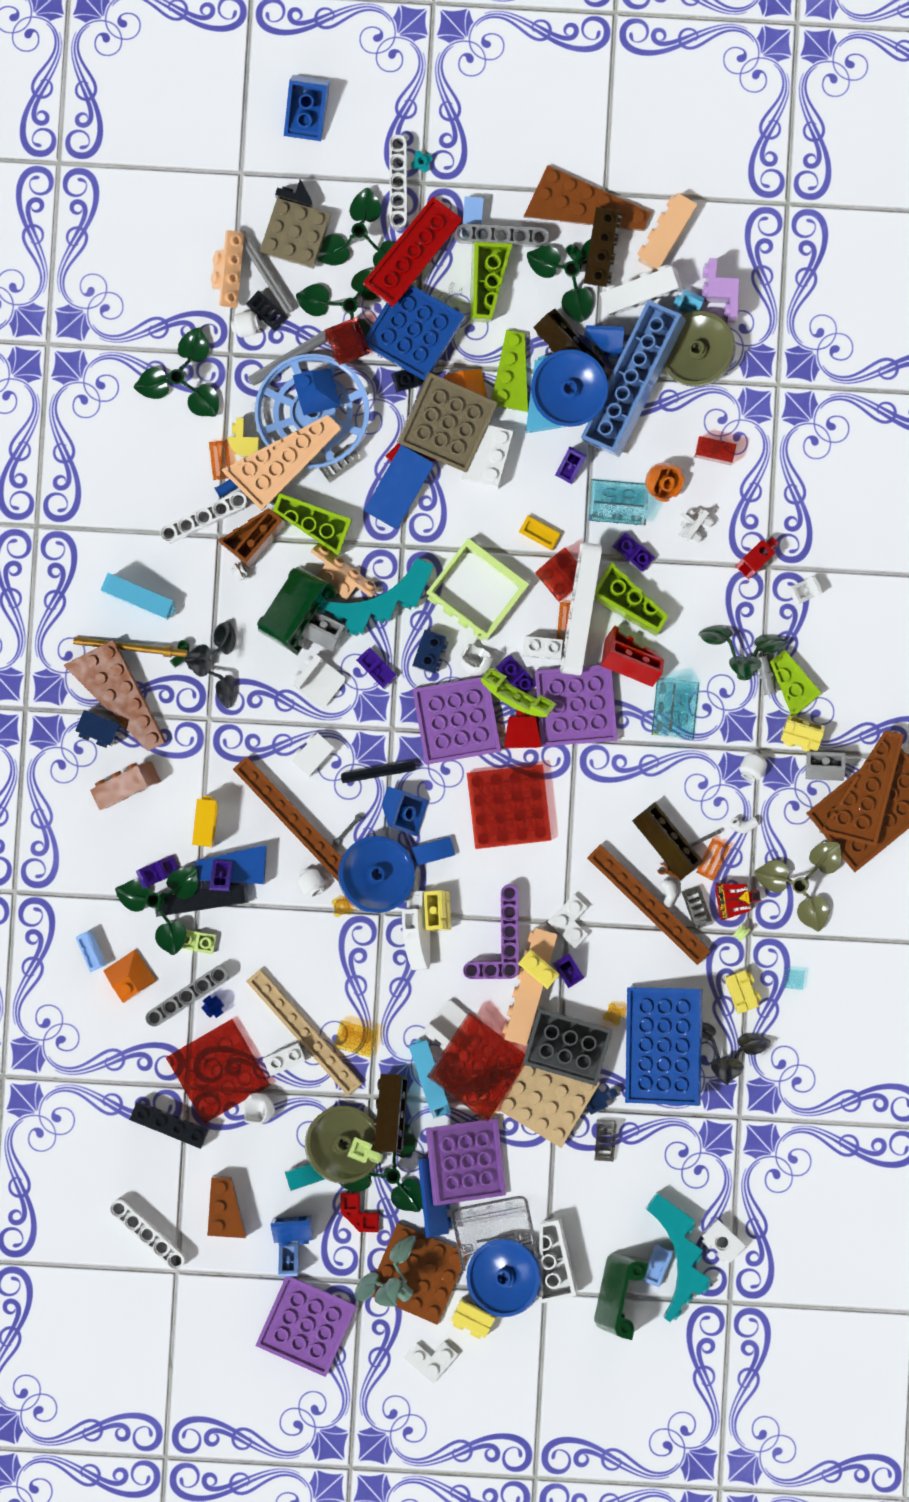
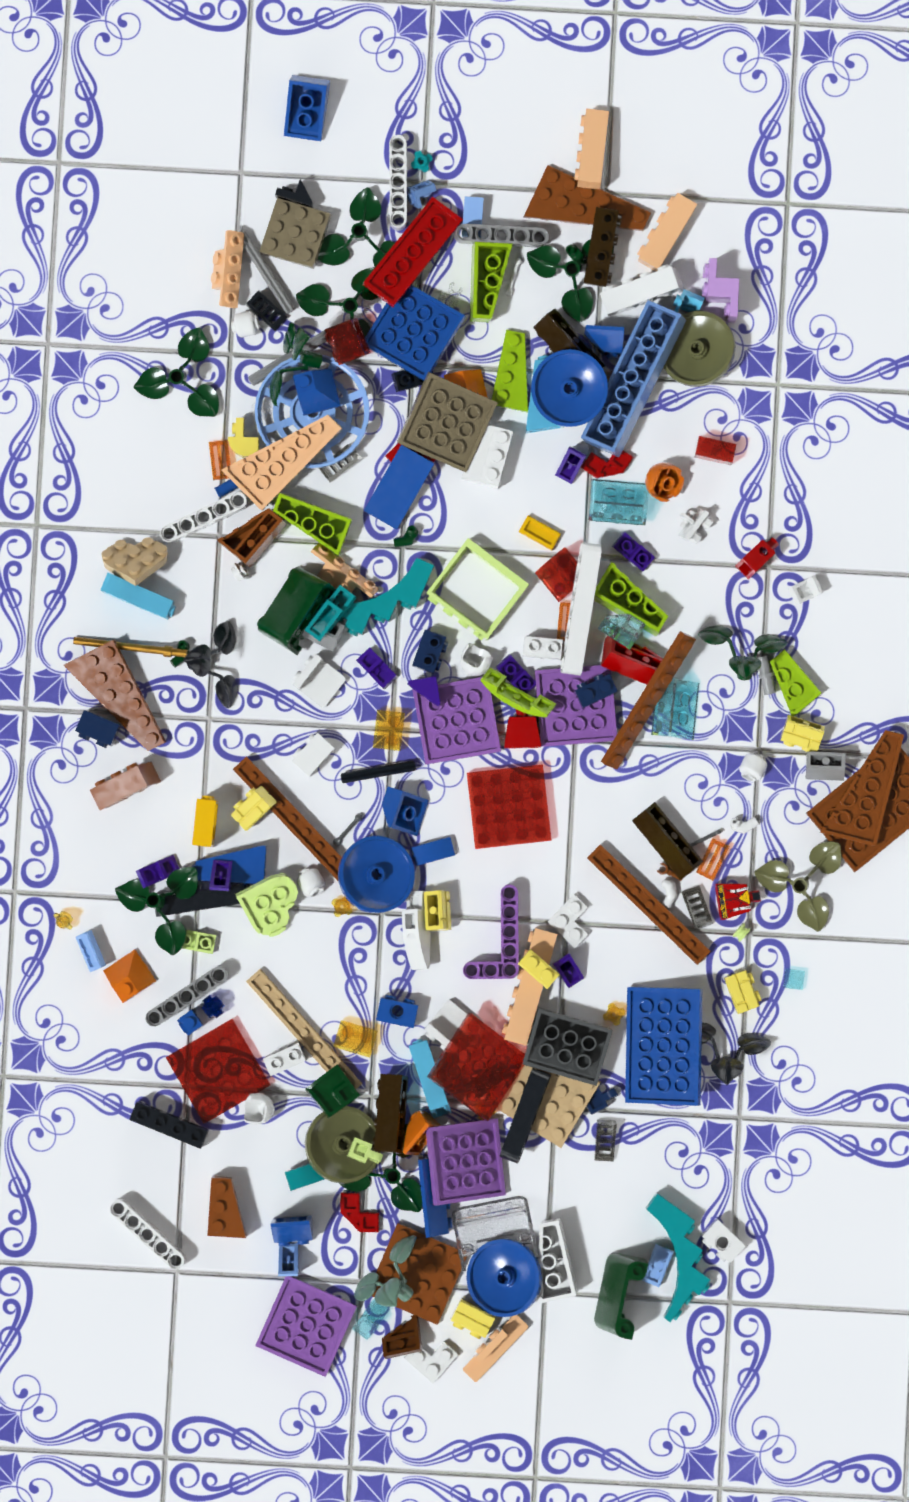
(63, 920): none -> clear yellow plate
(136, 561): none -> tan plate
(190, 1022): none -> blue brick
(253, 808): none -> light yellow brick
(268, 903): none -> yellowish green plate
(308, 359): none -> dark green plant
(330, 613): none -> teal slope
(332, 1091): none -> dark green plate
(370, 1319): none -> clear light blue slope
(388, 730): none -> clear yellow plate
(403, 1340): none -> reddish brown wing
(406, 1019): none -> blue brick
(408, 538): none -> dark green arm
(415, 1136): none -> orange slope
(419, 191): none -> medium blue bracket
(427, 688): none -> dark purple slope
(498, 1344): none -> light nougat bracket
(508, 292): none -> white hinge
(525, 1115): none -> black beam
(593, 148): none -> light nougat brick
(593, 692): none -> dark blue brick
(600, 468): none -> red tile
(622, 628): none -> clear light blue slope
(648, 700): none -> dark orange plate

